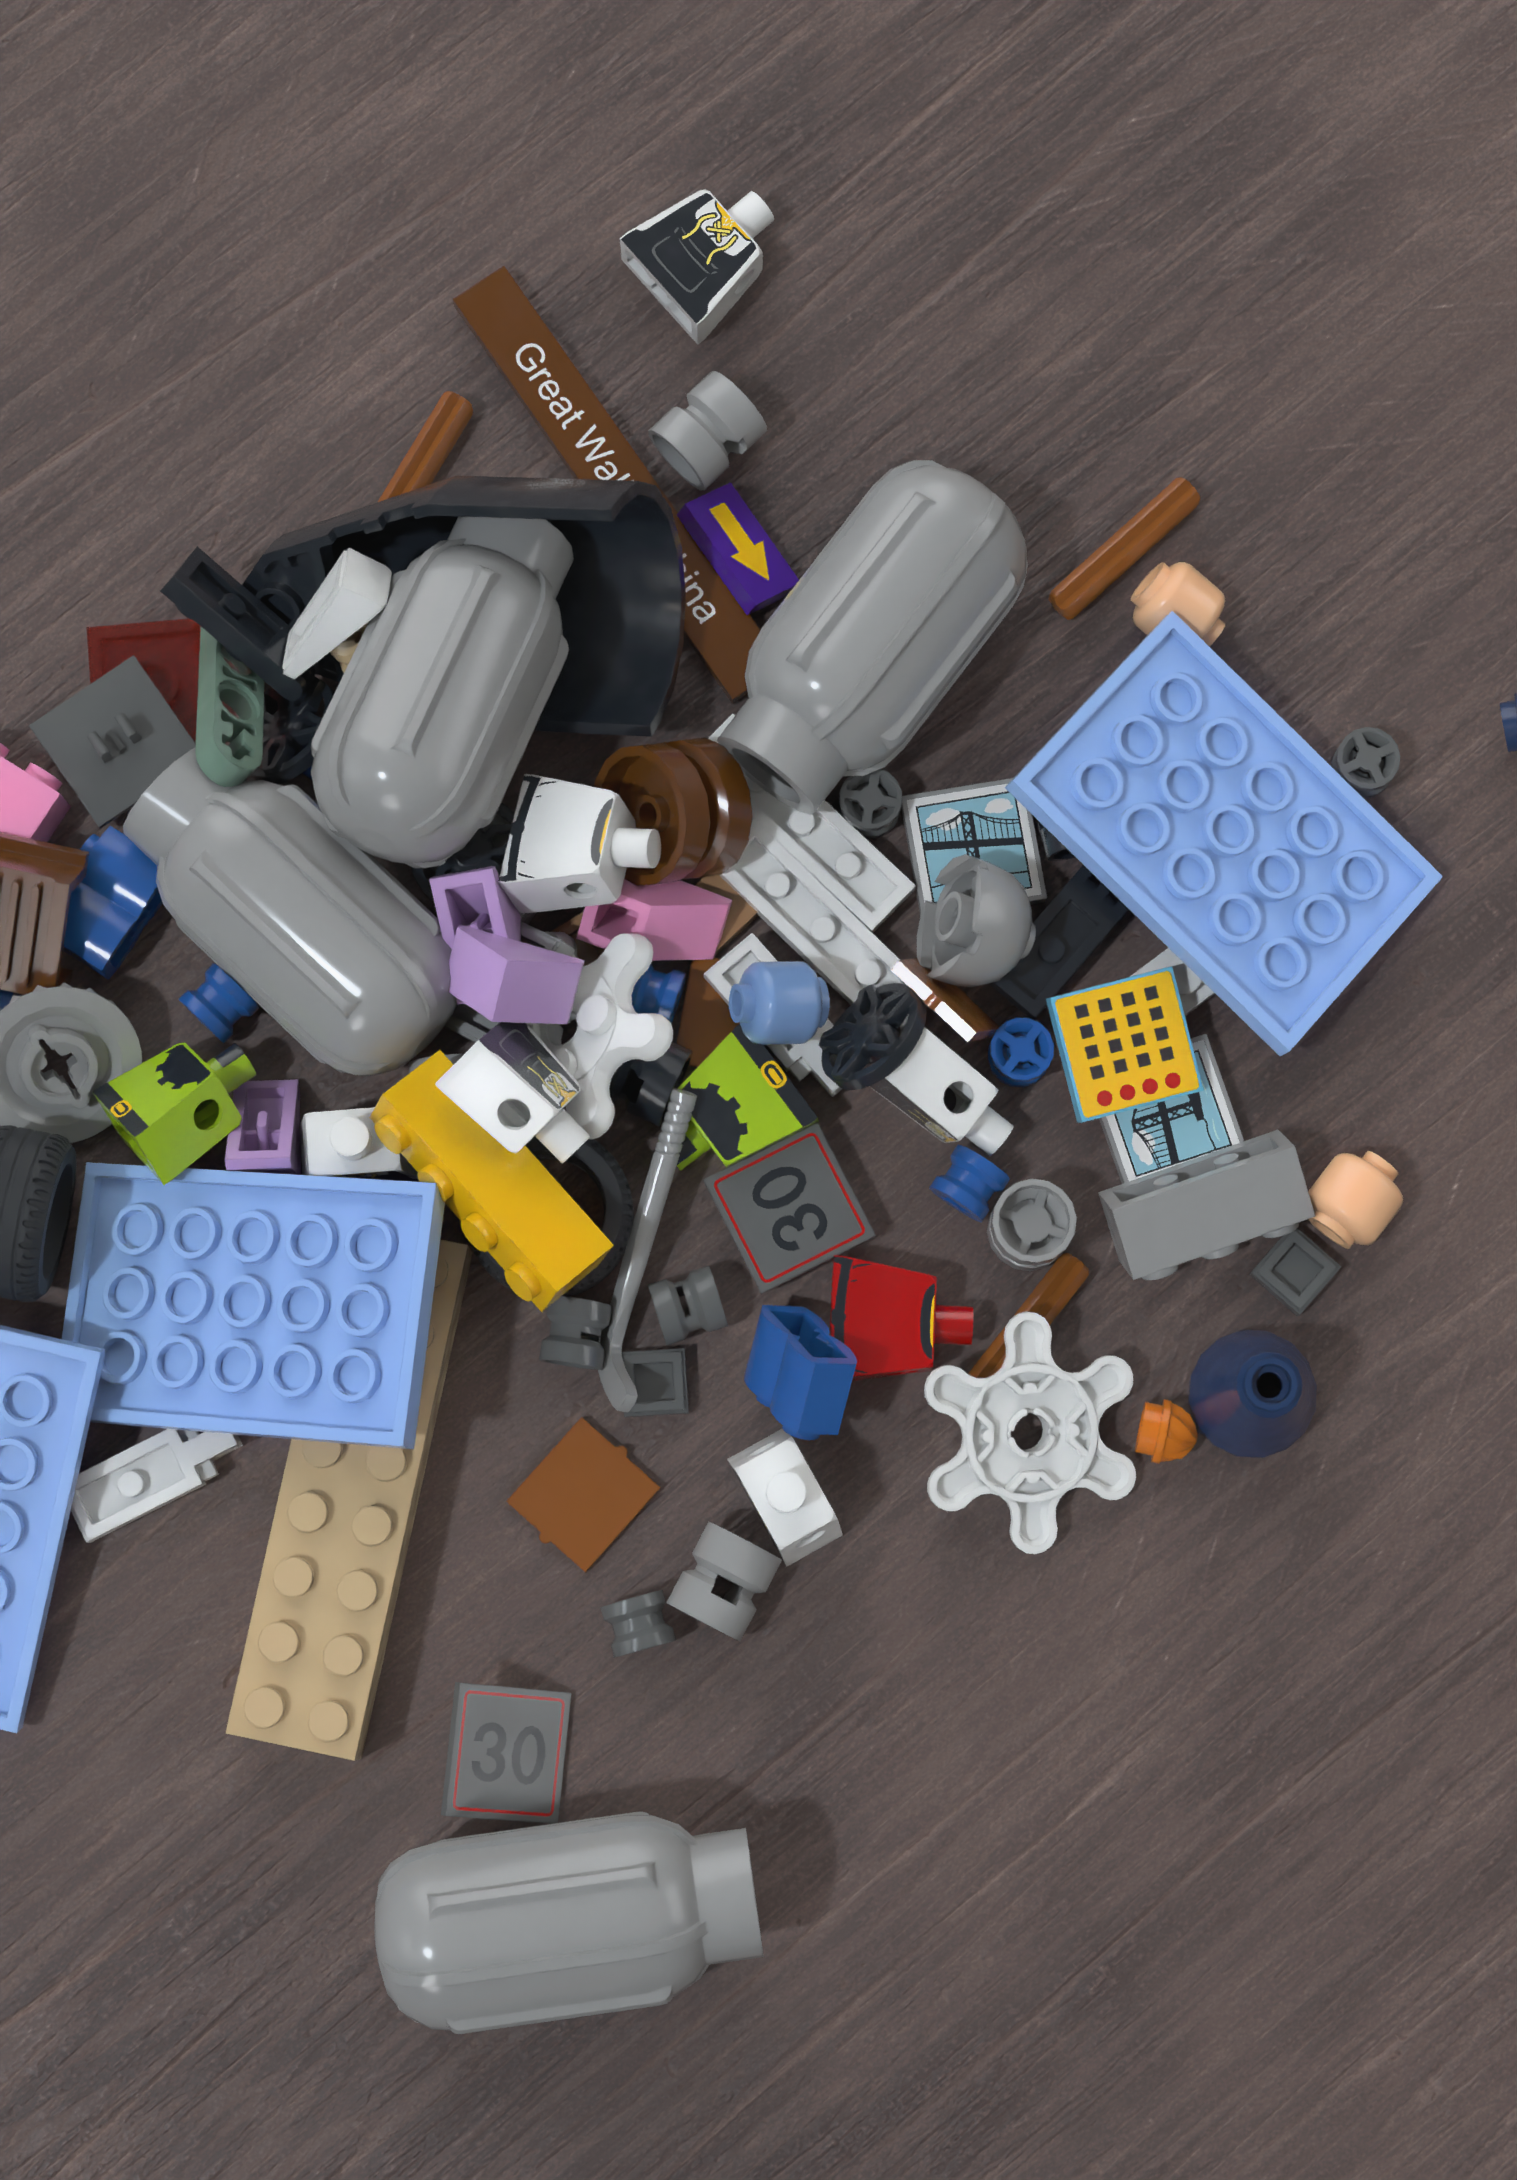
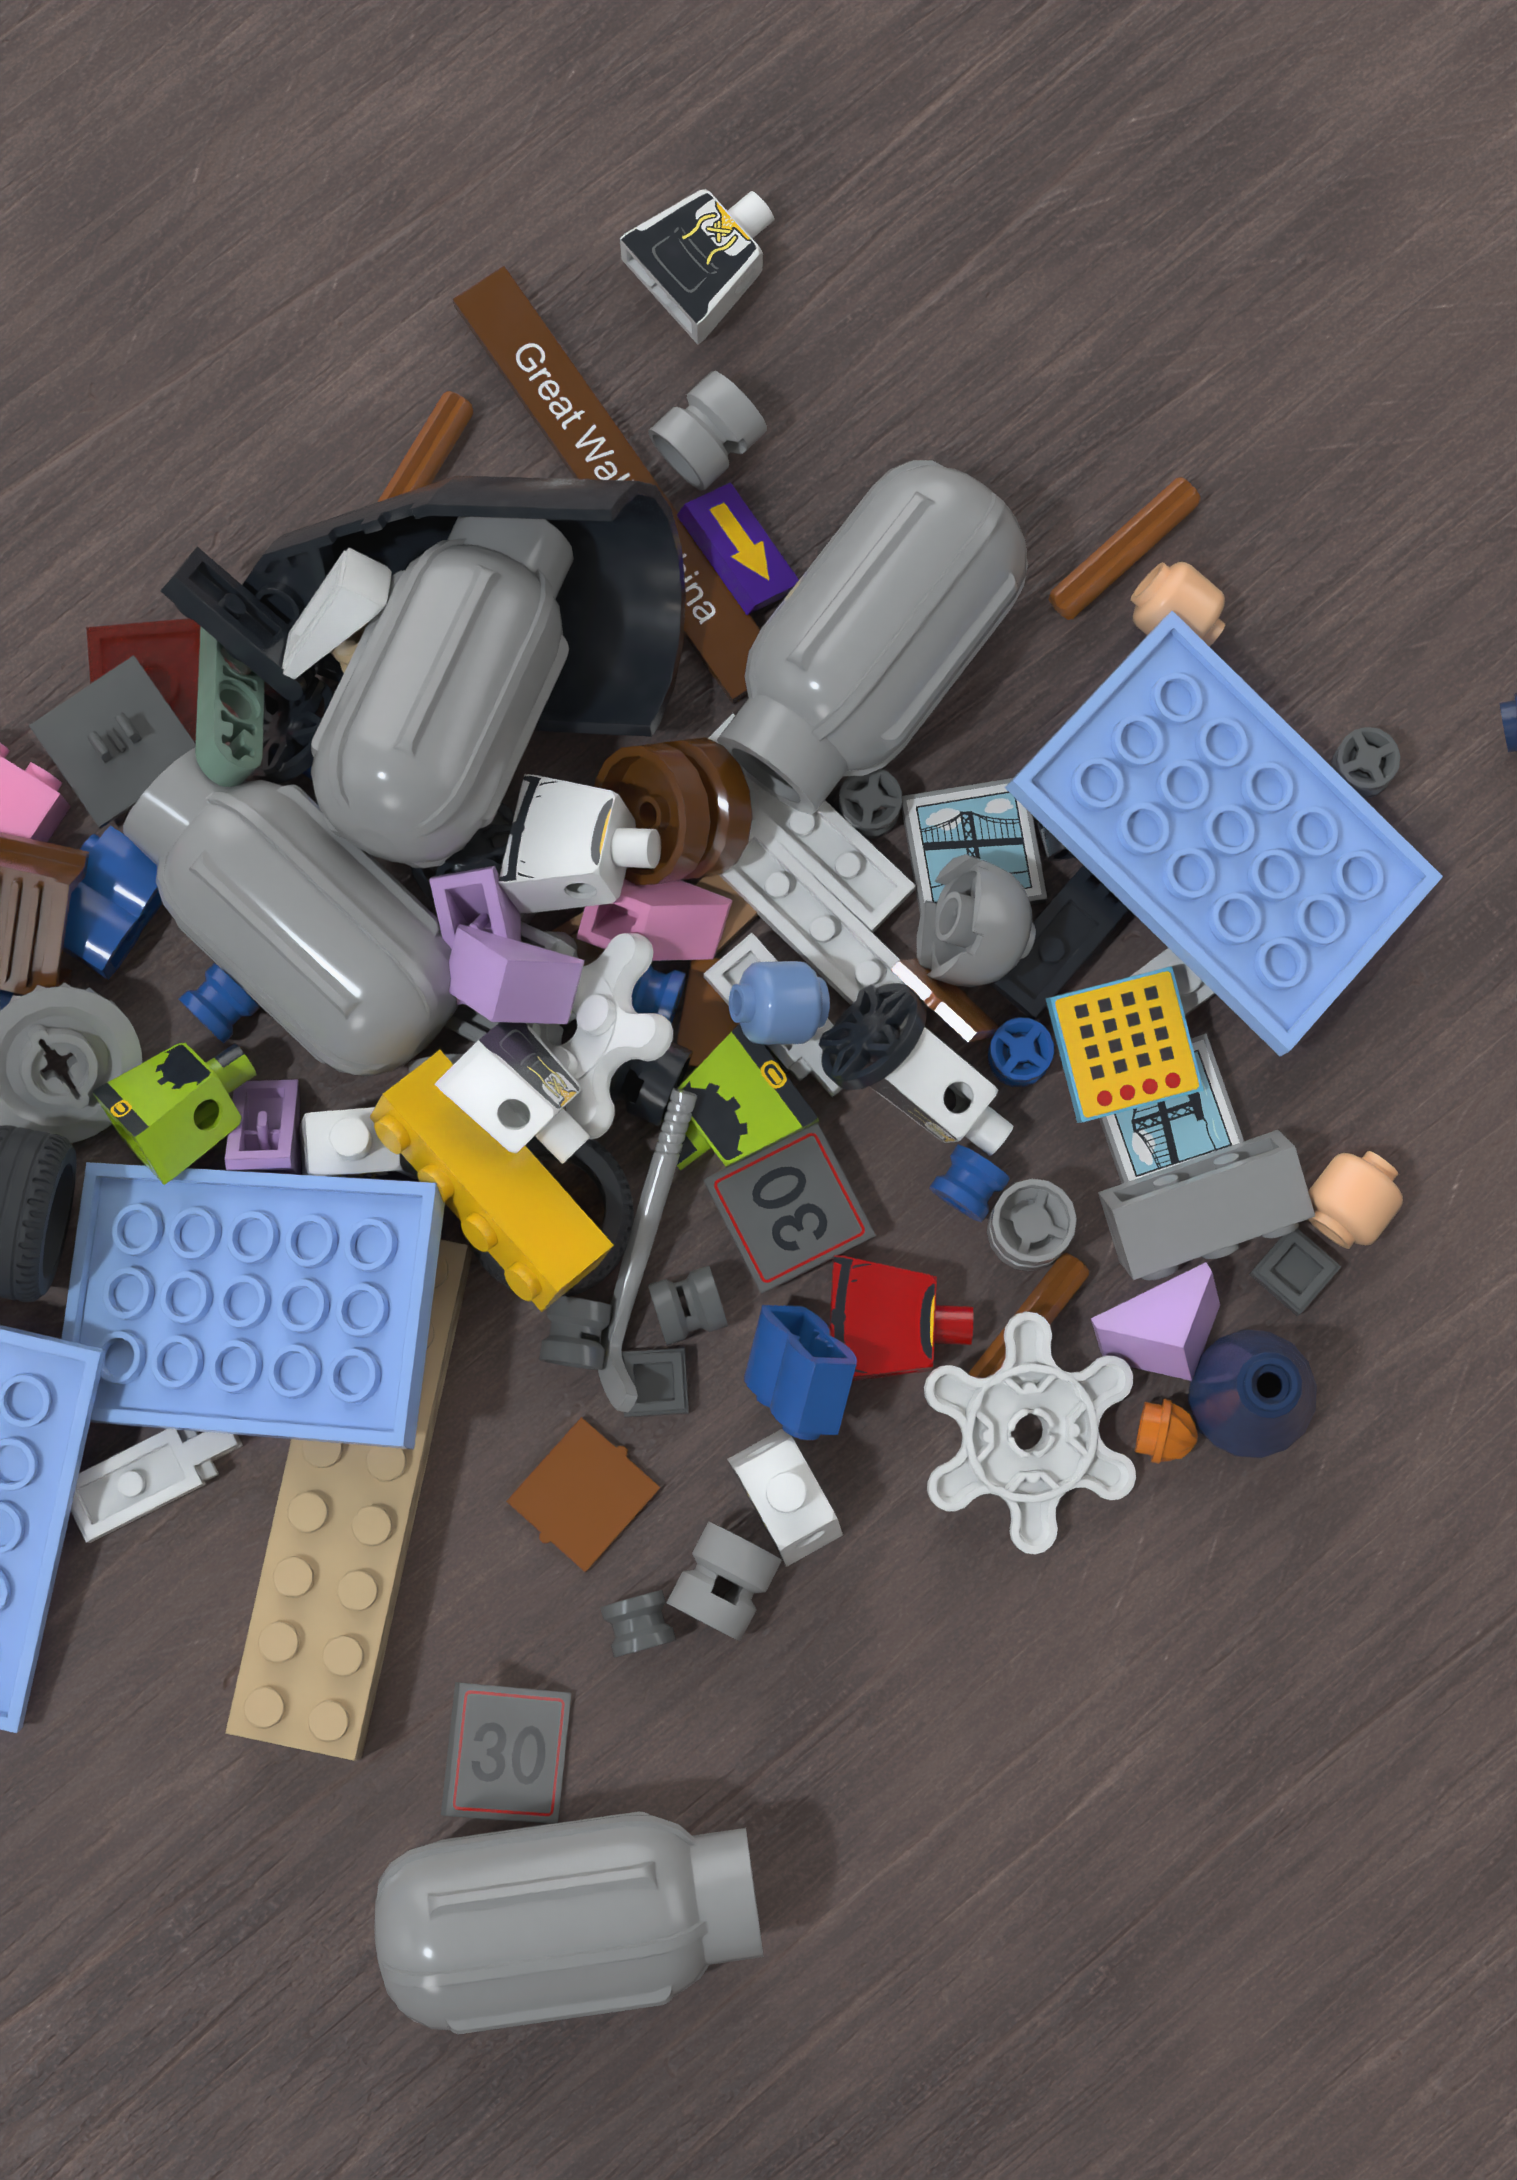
(1163, 1326): none -> lavender slope

